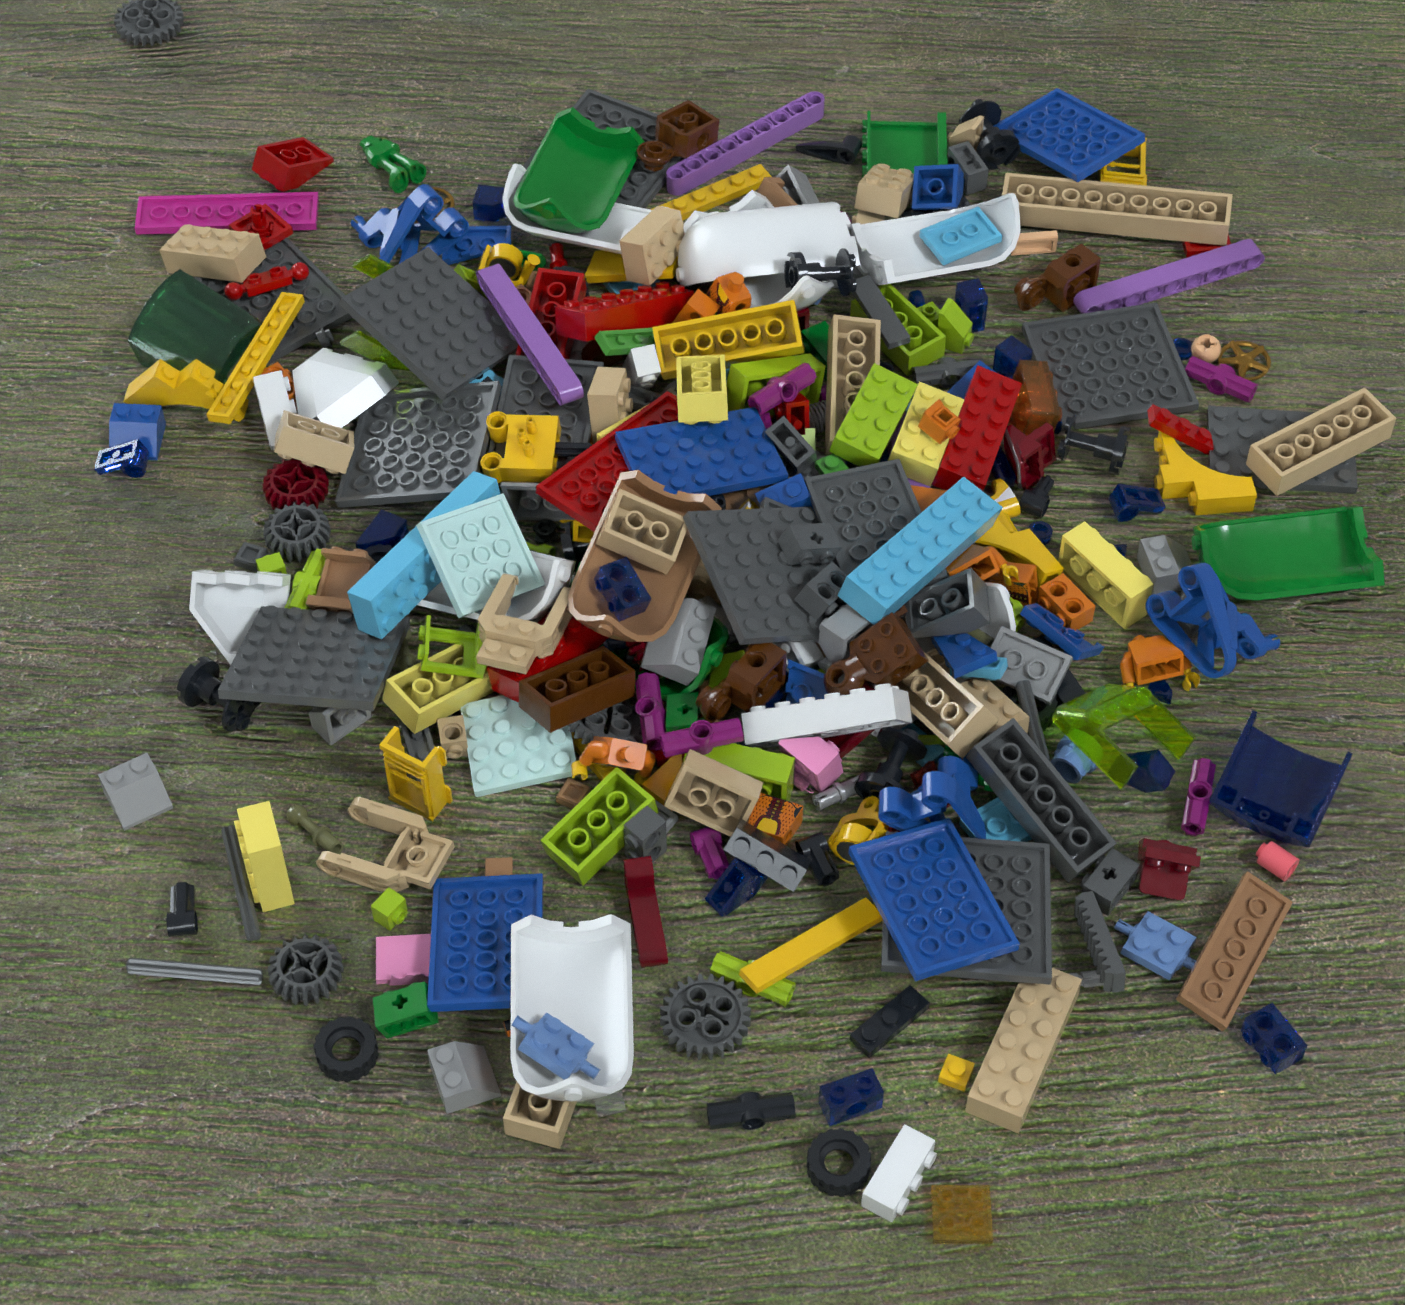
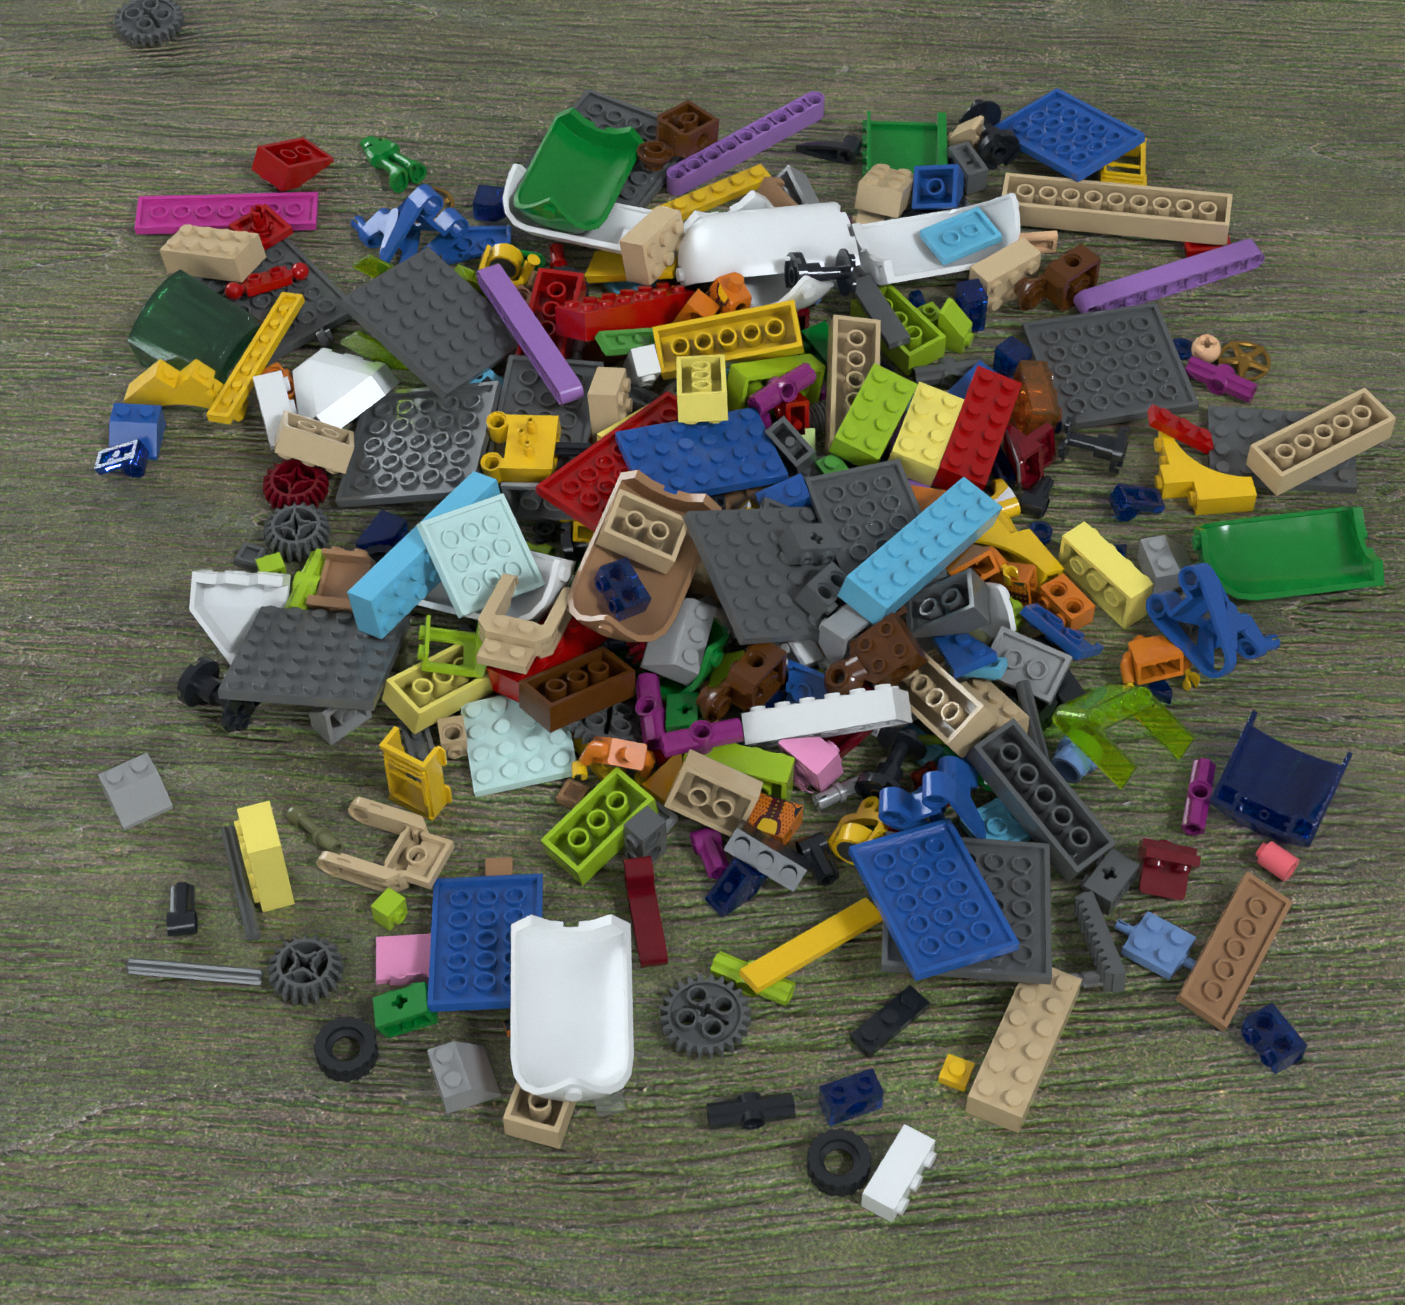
(556, 1046): medium blue plate -> none
(939, 422): orange window -> none
(961, 1214): clear yellow tile -> none
(1004, 270): none -> tan brick
(1152, 771): clear blue slope -> none

